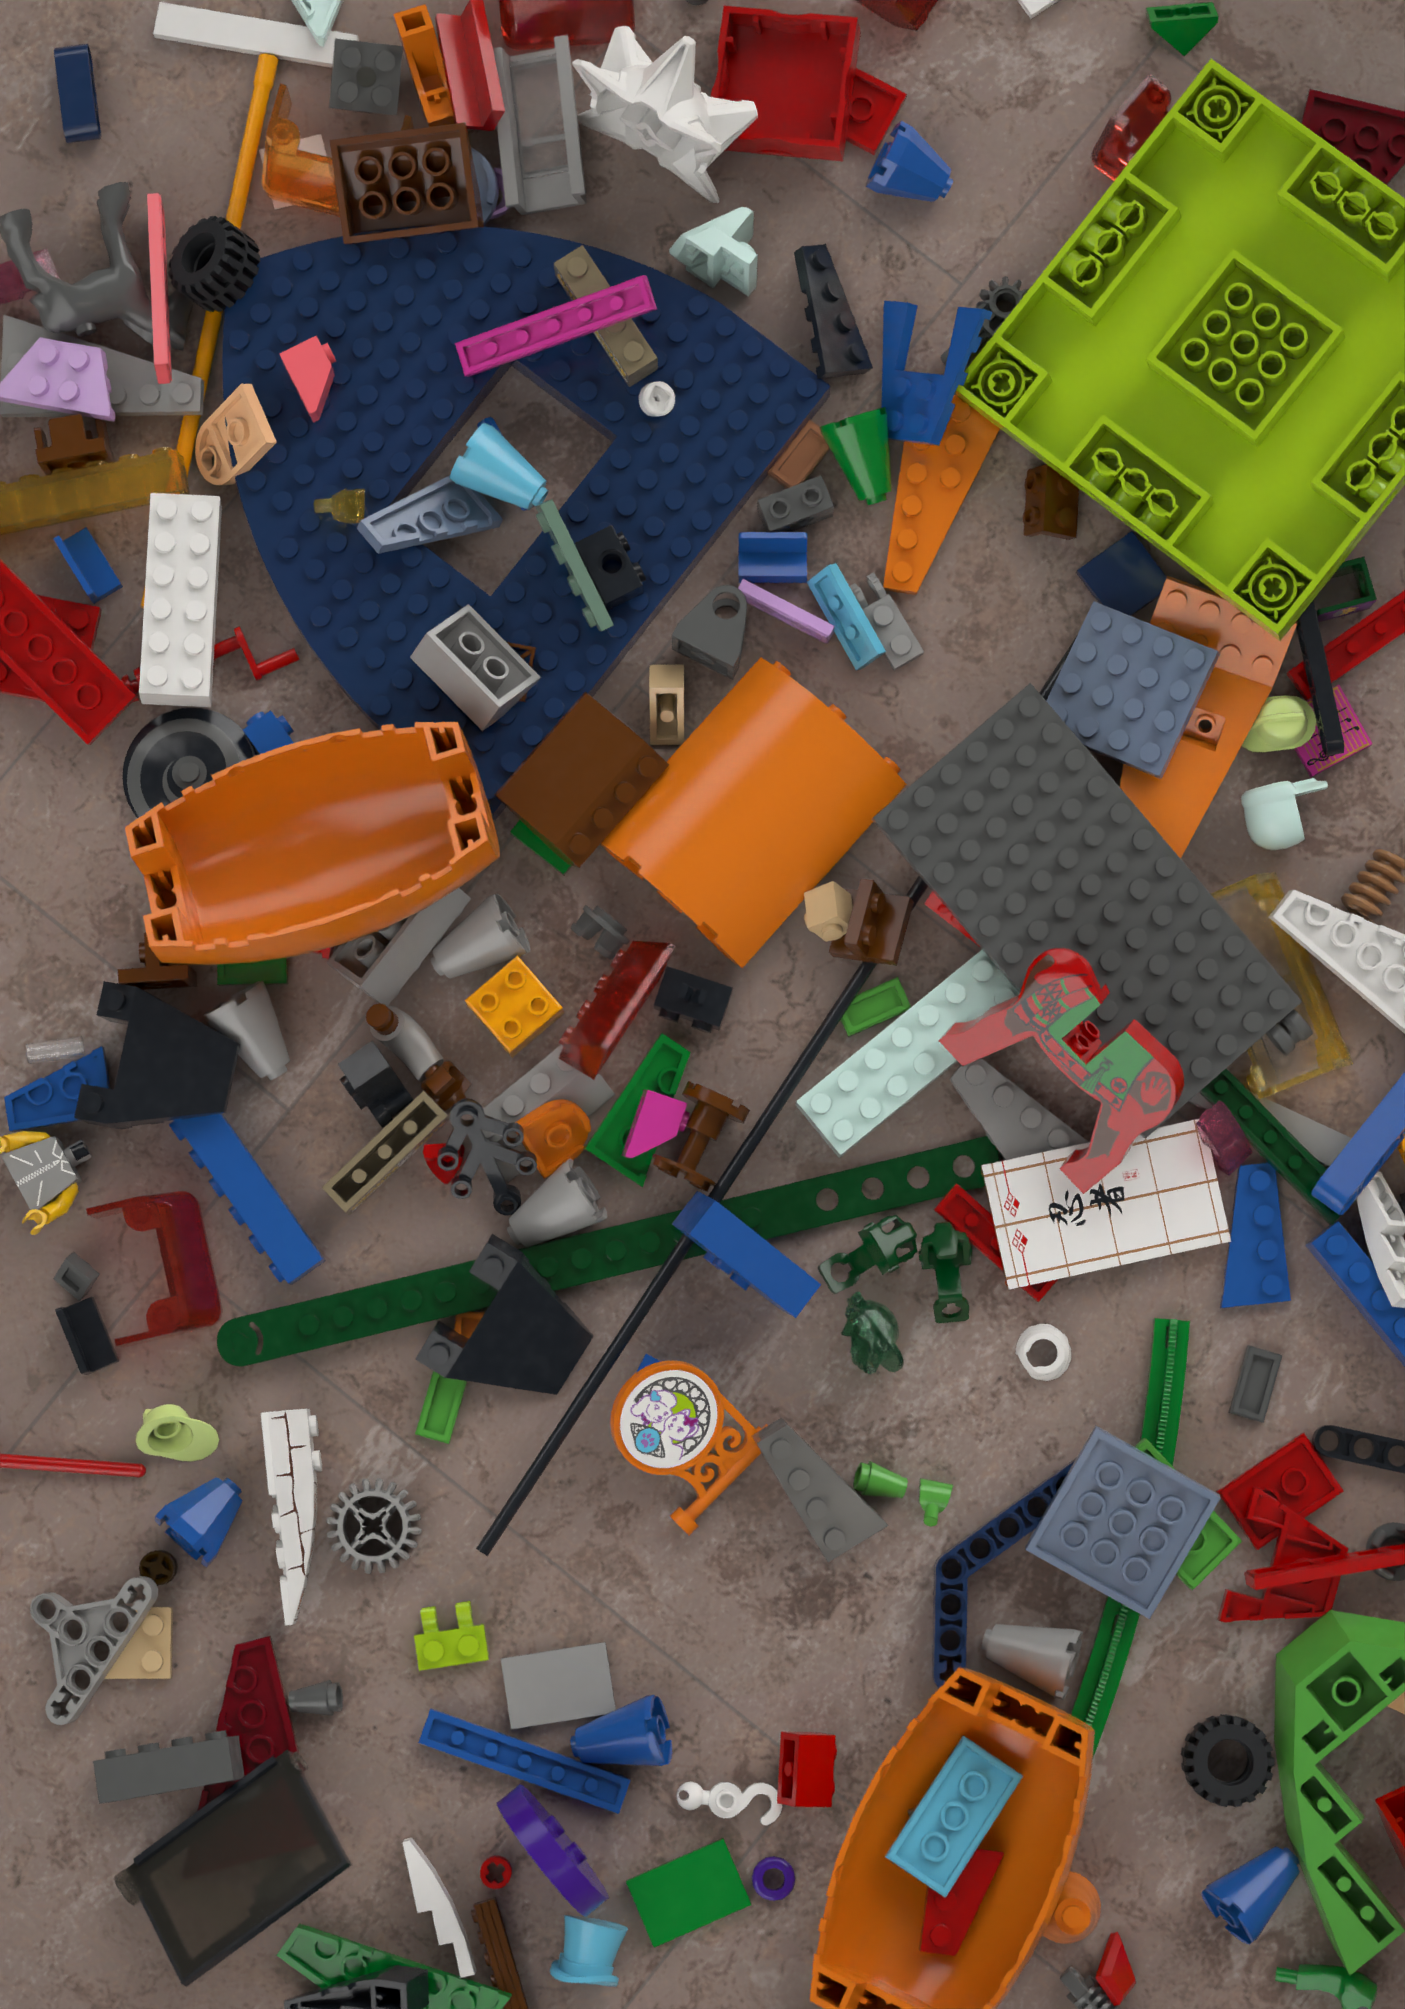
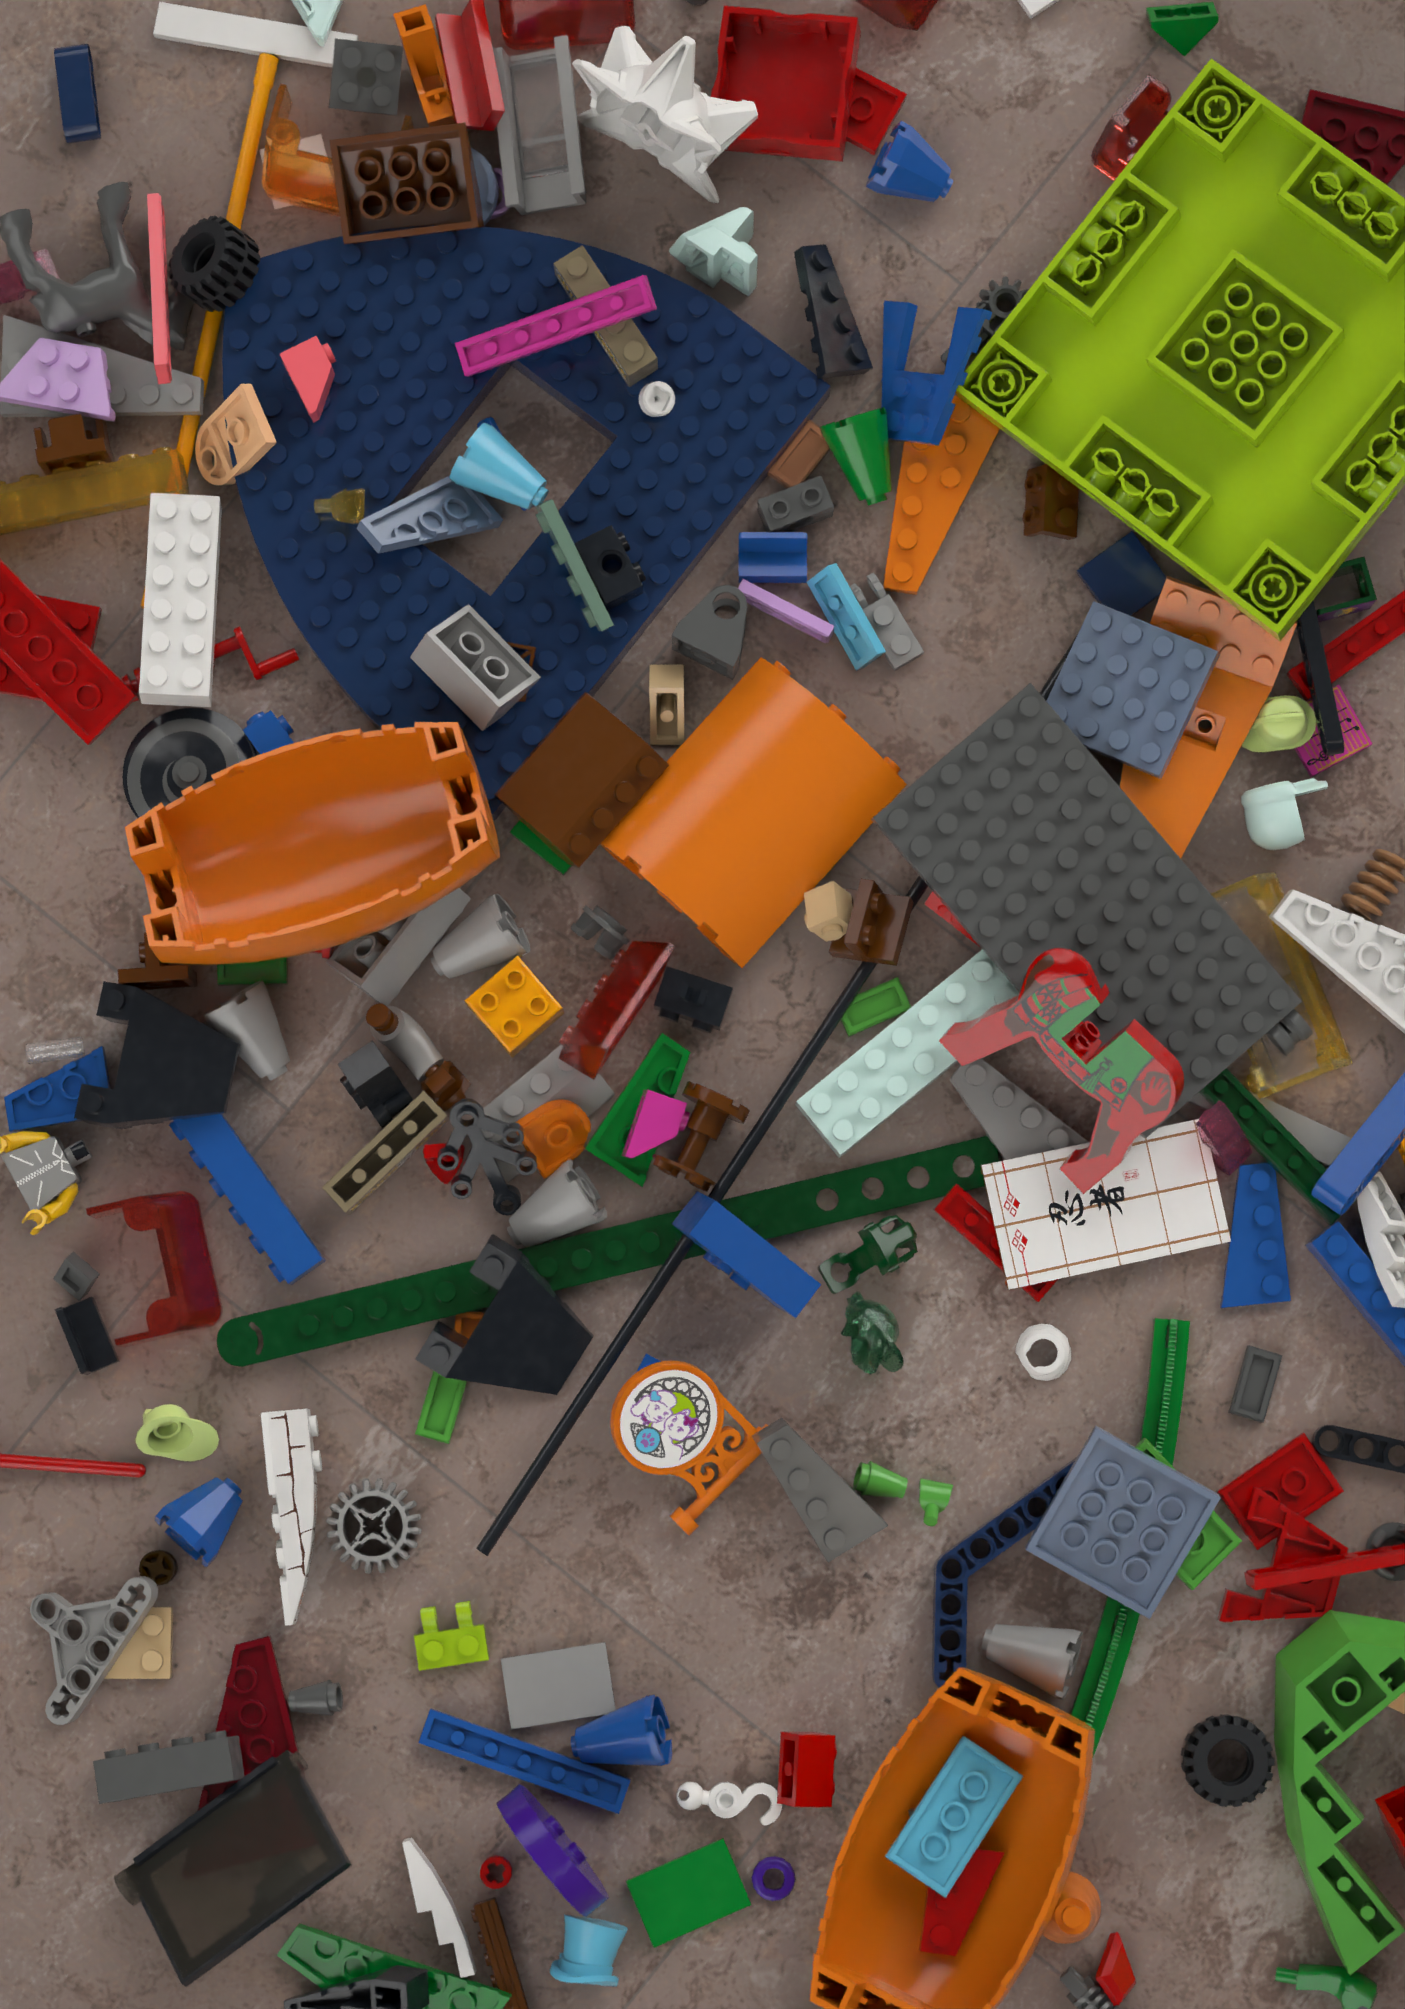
(89, 565): blue panel -> none
(945, 1252): dark green piece -> none
(1252, 1892): blue cone -> none

